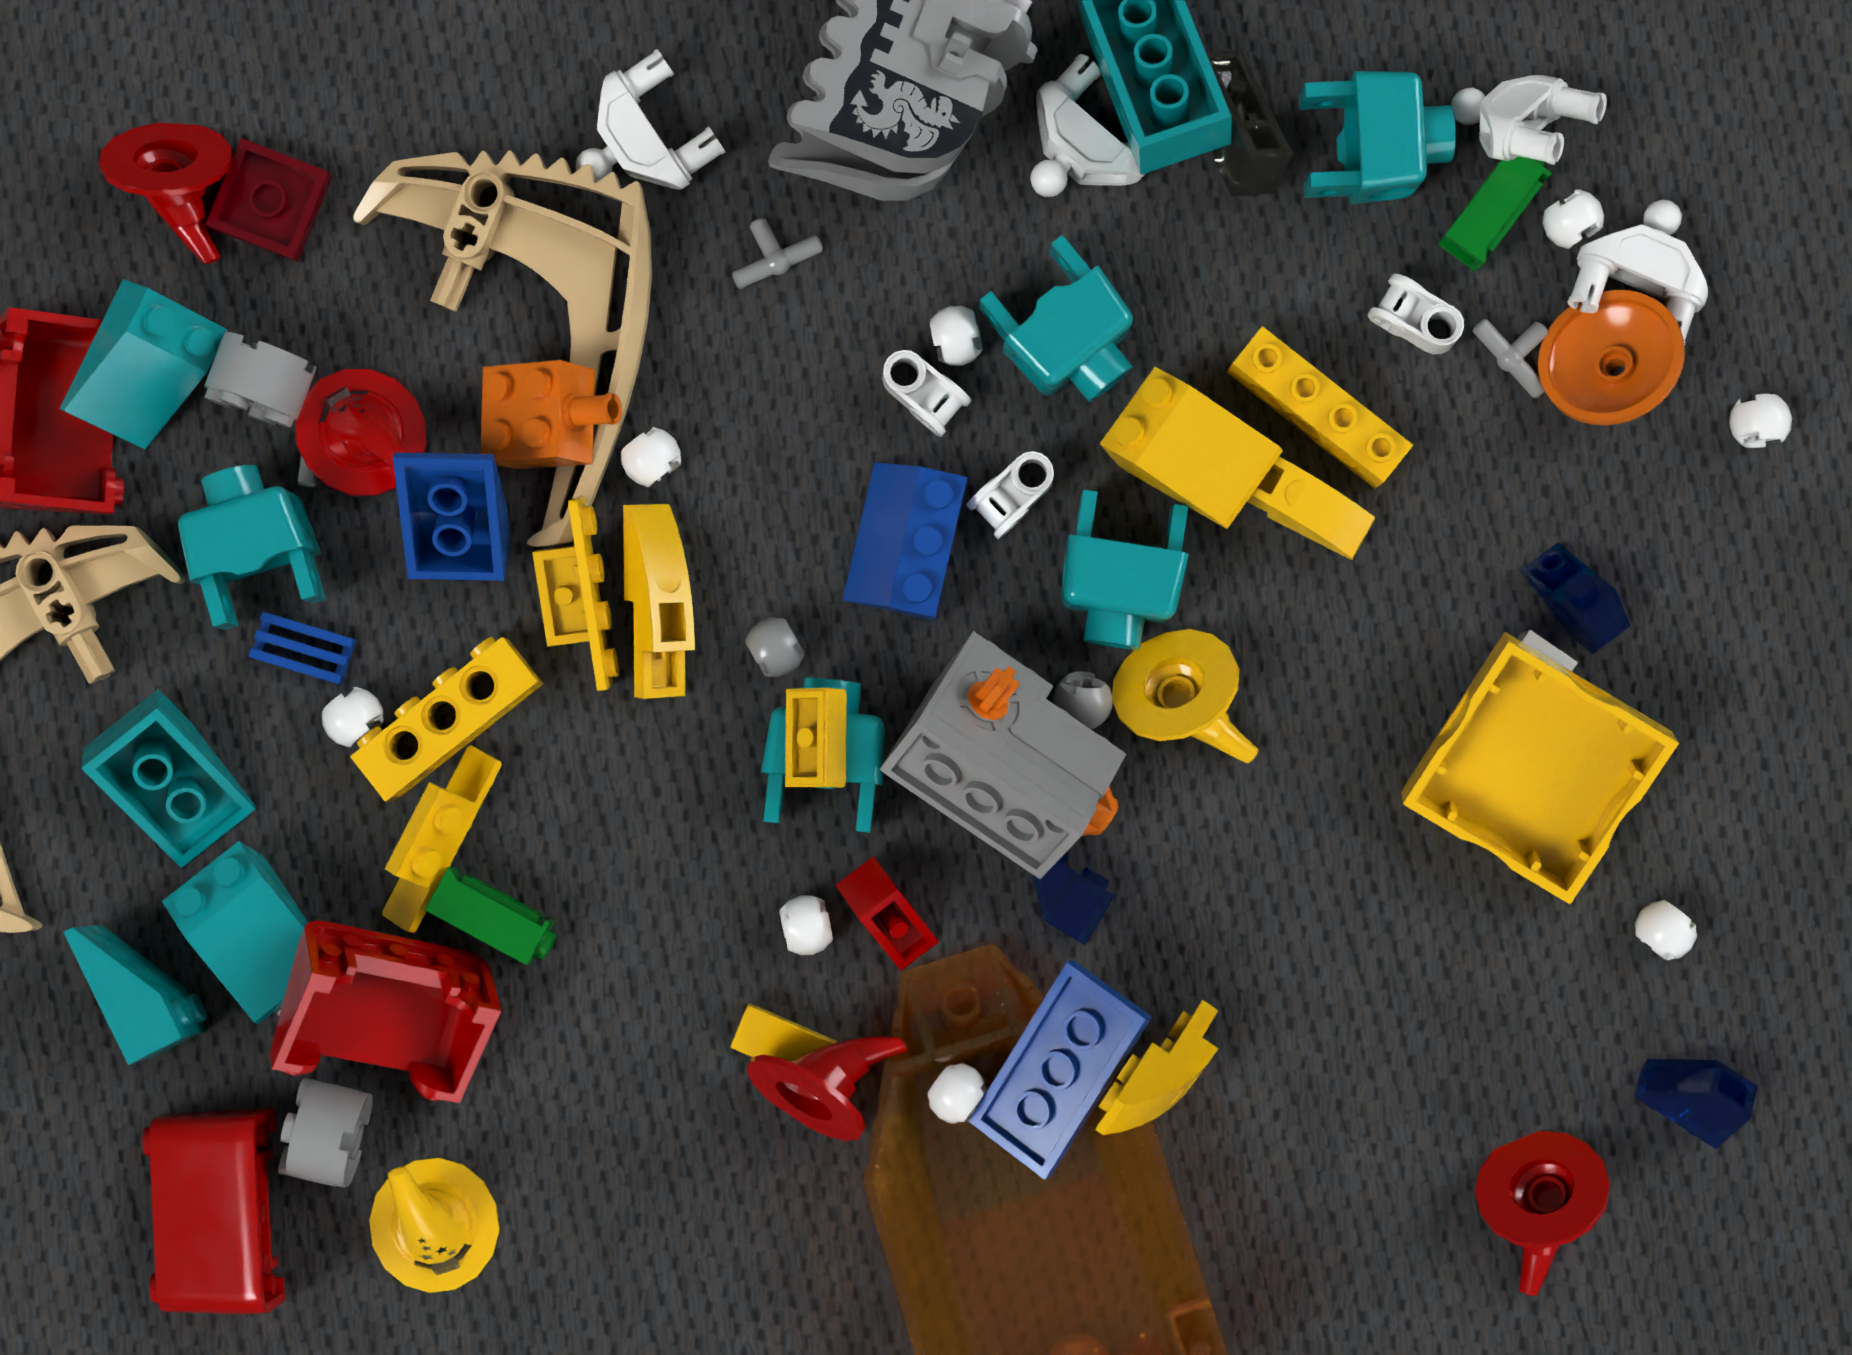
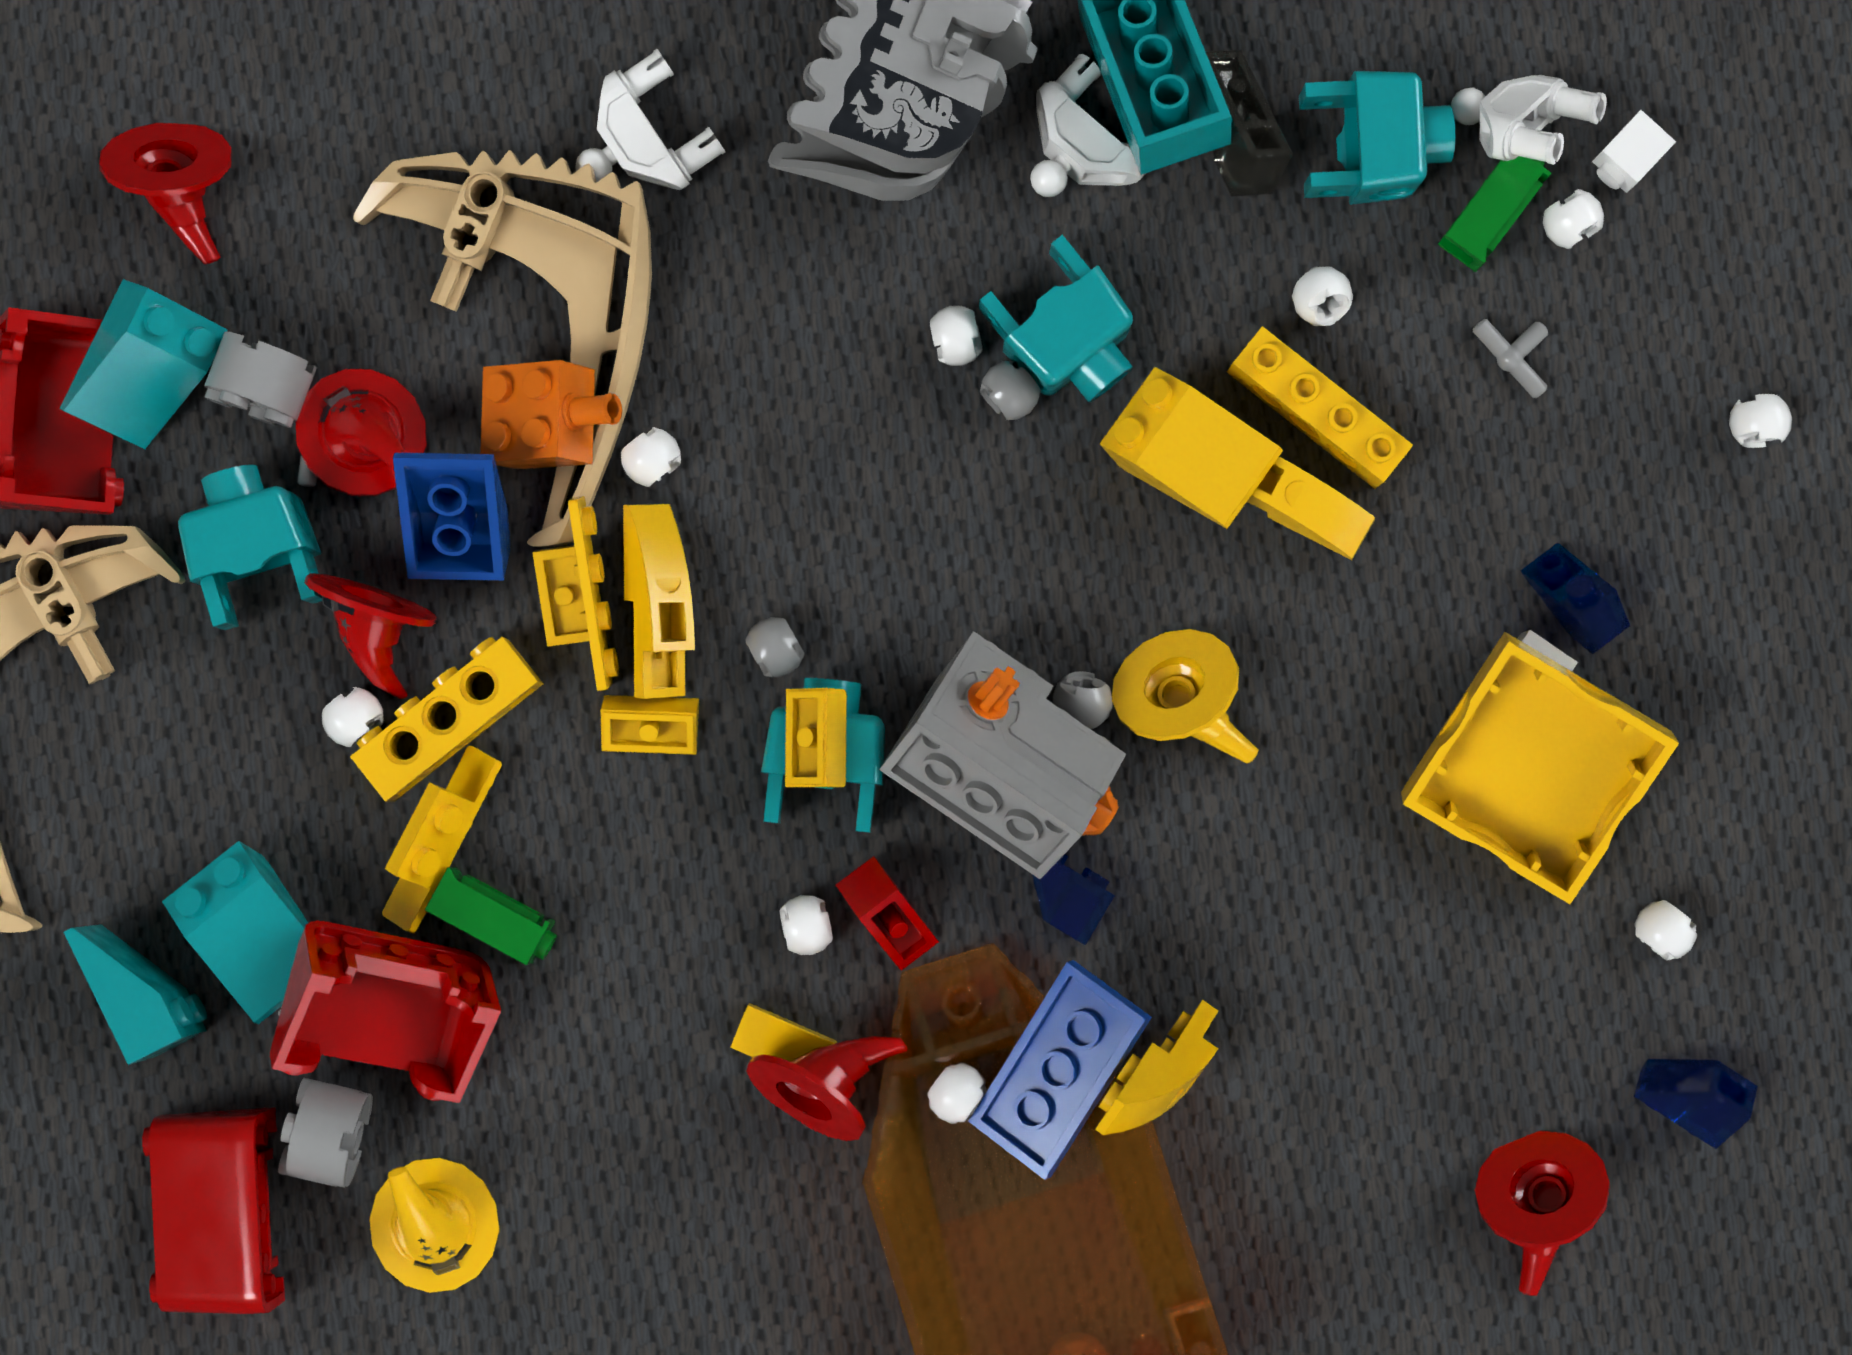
(166, 778): teal slope -> none
(263, 635): blue tile -> none
(269, 200): dark red plate -> none
(370, 624): none -> red piece
(649, 725): none -> yellow slope
(775, 260): light grey piece -> none
(905, 539): blue slope -> none
(926, 392): white piece -> none
(1010, 390): none -> light grey piece
(1010, 494): white piece -> none
(1122, 581): teal piece -> none
(1322, 296): none -> white piece
(1415, 313): white piece -> none
(1624, 332): orange dish -> none
(1632, 152): none -> white brick
(1647, 261): white connector -> none

